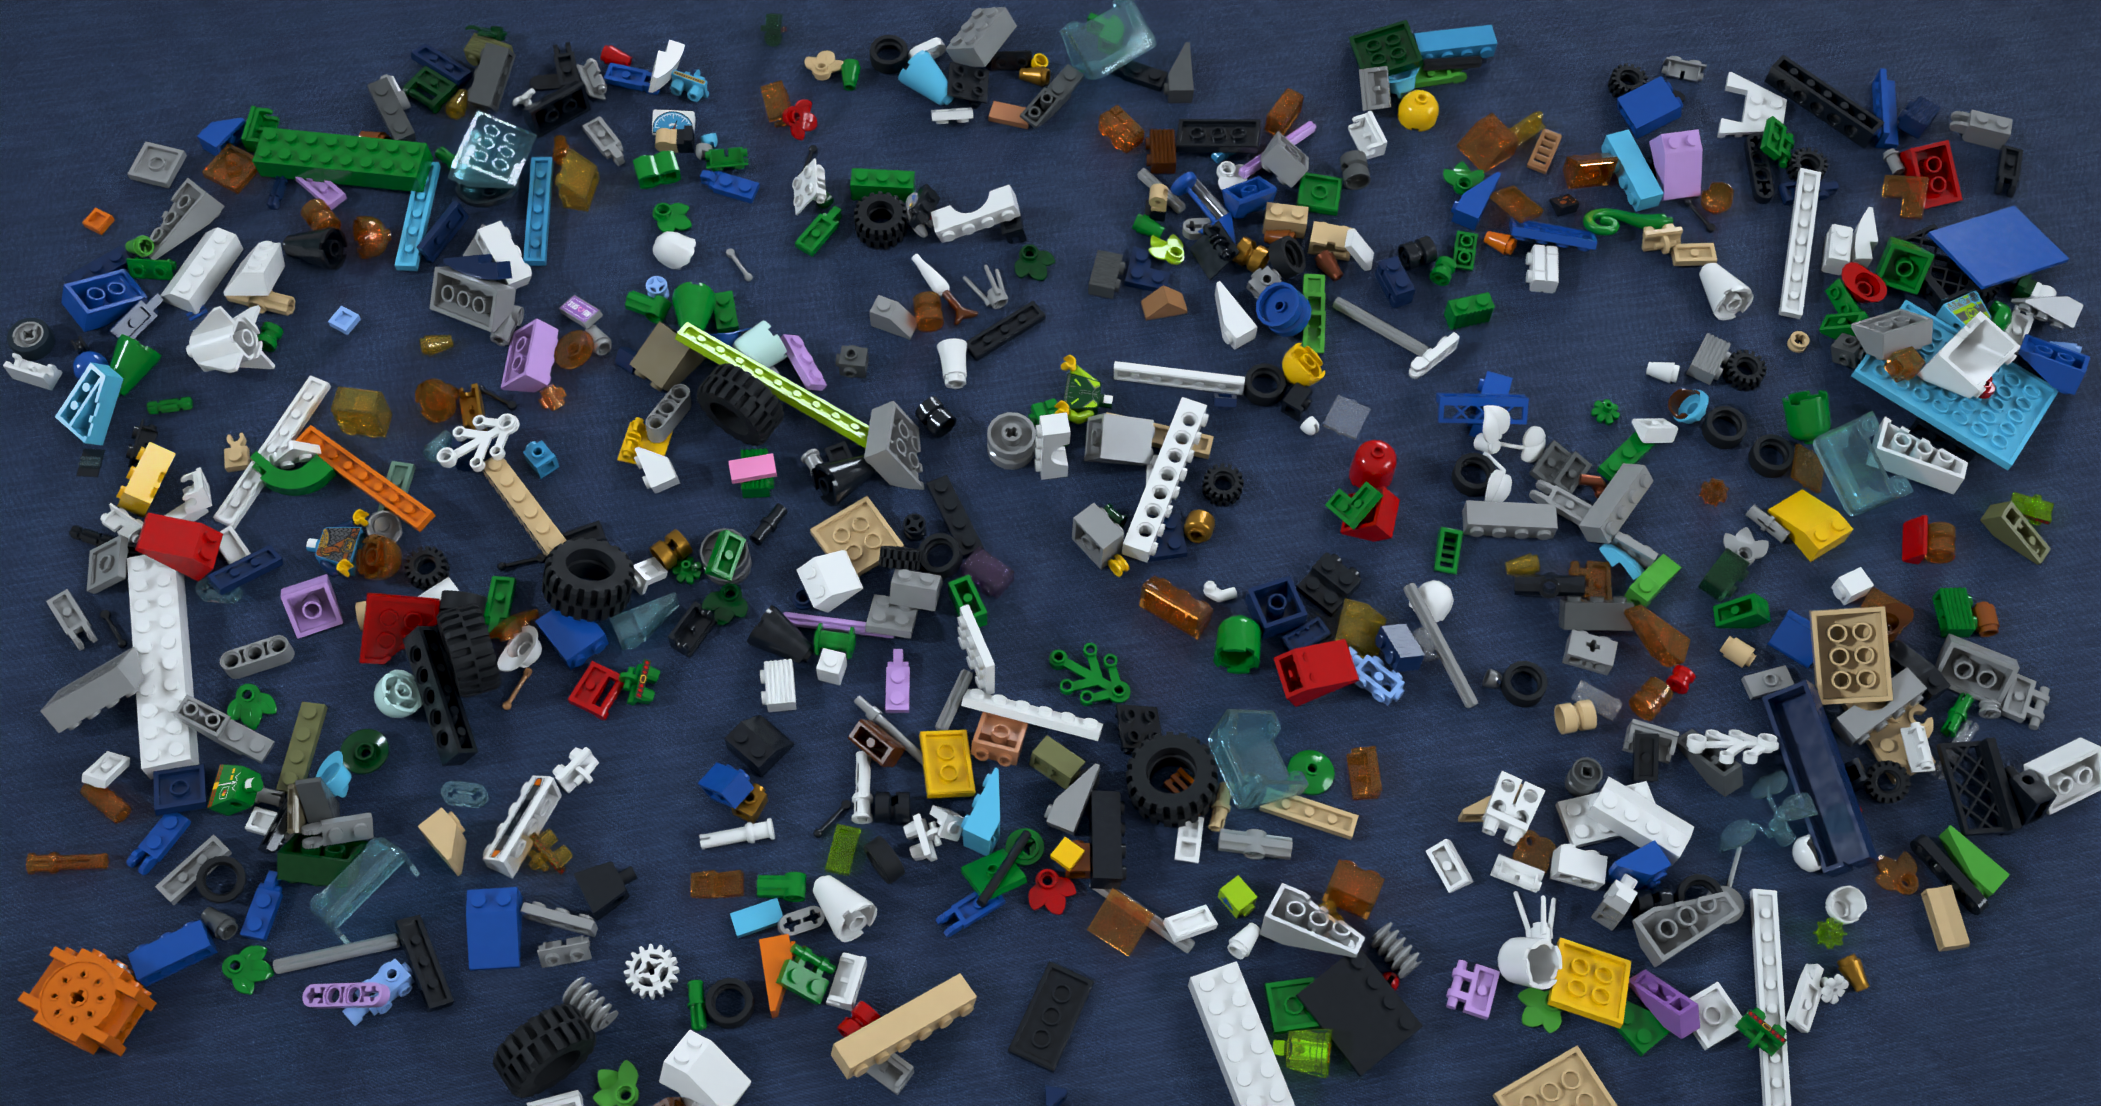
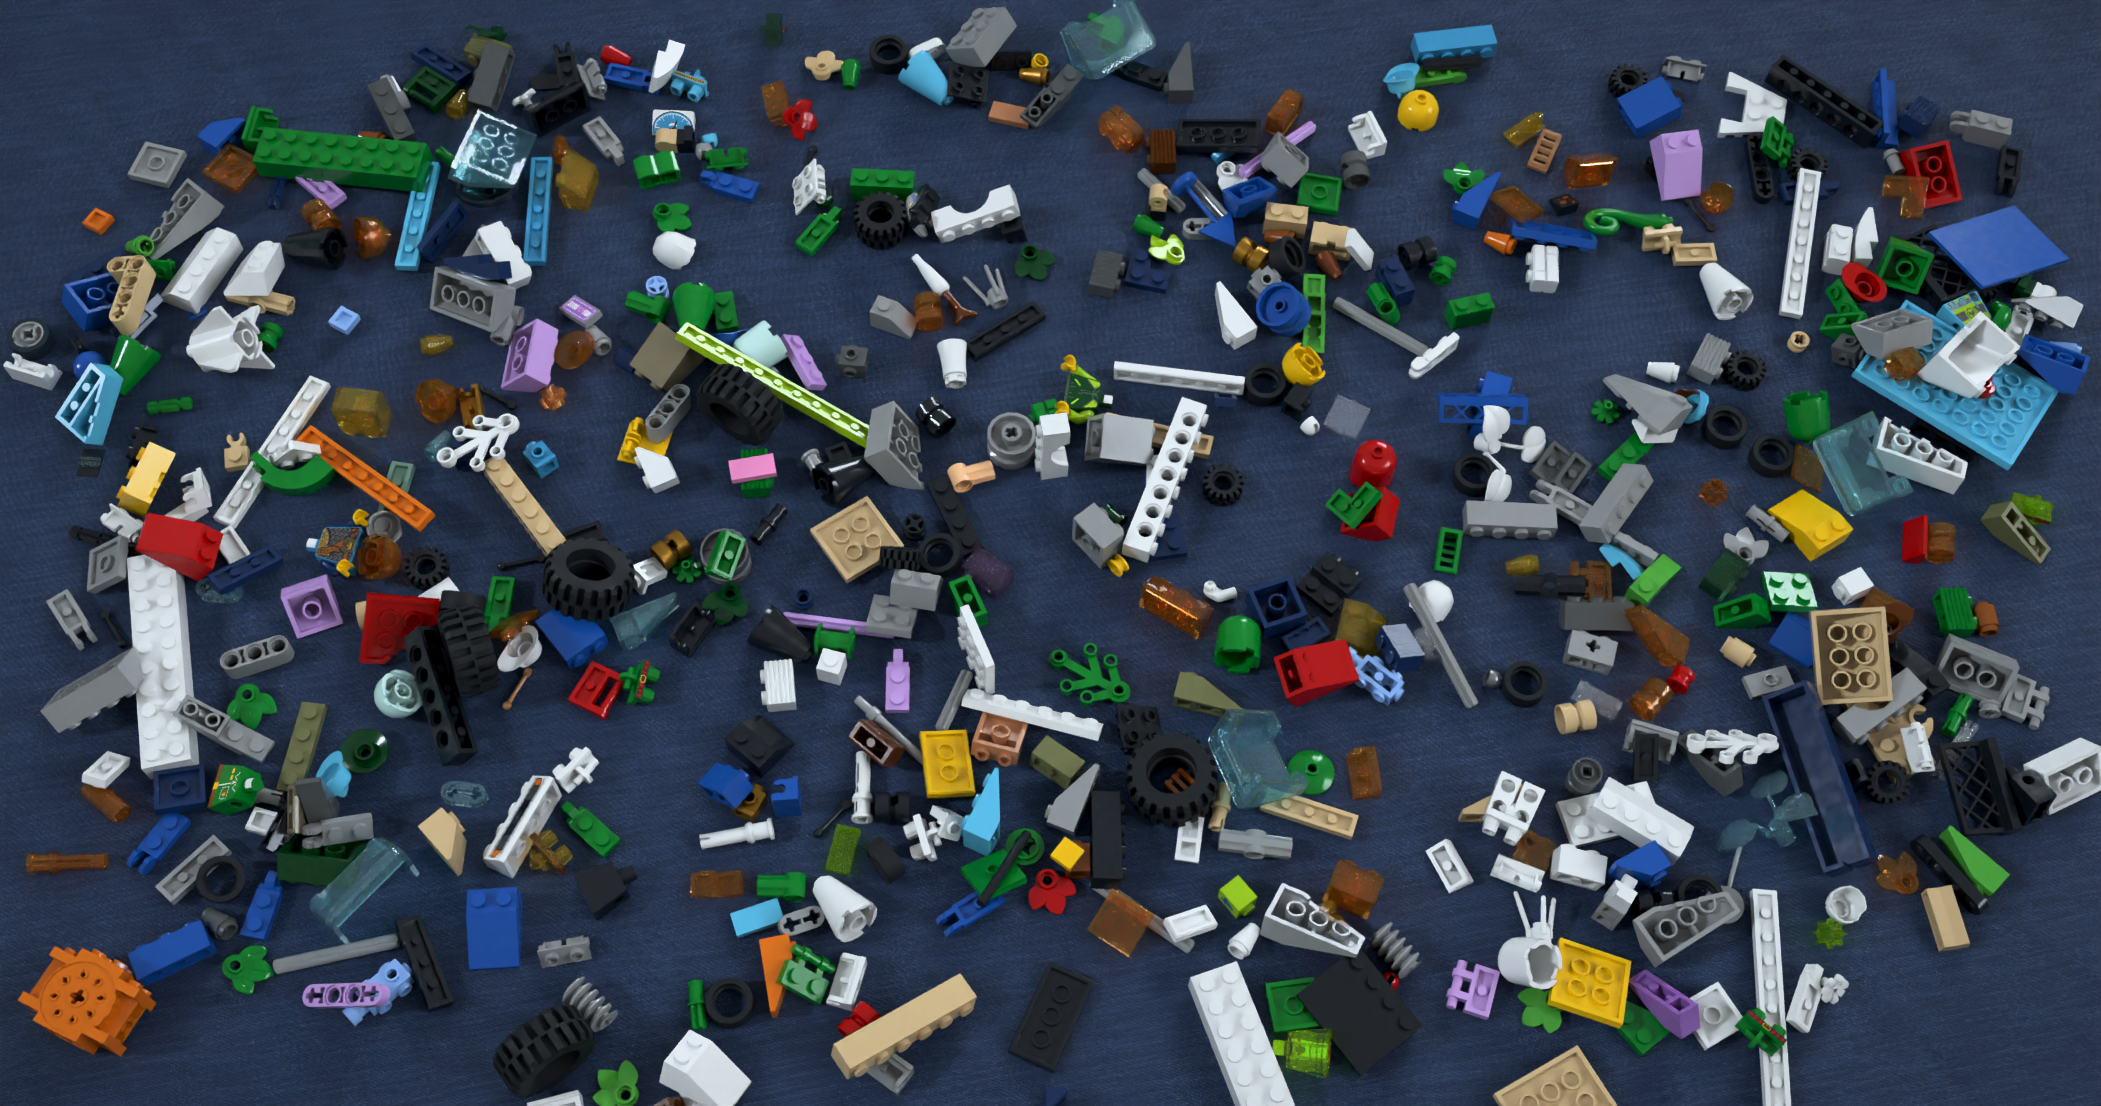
(135, 283): none -> tan beam
(559, 918): light grey plate -> none
(590, 829): none -> green hinge
(662, 966): white gear -> none
(731, 254): light grey hinge -> none
(788, 802): none -> blue hinge
(829, 580): white slope -> none
(943, 115): white plate -> none
(964, 476): none -> light nougat piece
(1163, 303): medium nougat slope -> none
(1199, 526): pearl gold head -> none
(1200, 696): none -> olive slope
(1214, 249): black hinge -> none
(1375, 88): light grey hinge -> none
(1383, 303): none -> green piece
(1387, 46): dark green plate -> none
(1465, 250): green slope -> none
(1488, 143): clear orange slope -> none
(1596, 482): copper arm -> none
(1633, 171): medium azure brick -> none
(1656, 407): none -> light grey wedge
(1789, 592): none -> plate
(1805, 854): white hair -> none
(1853, 971): pearl gold cone -> none

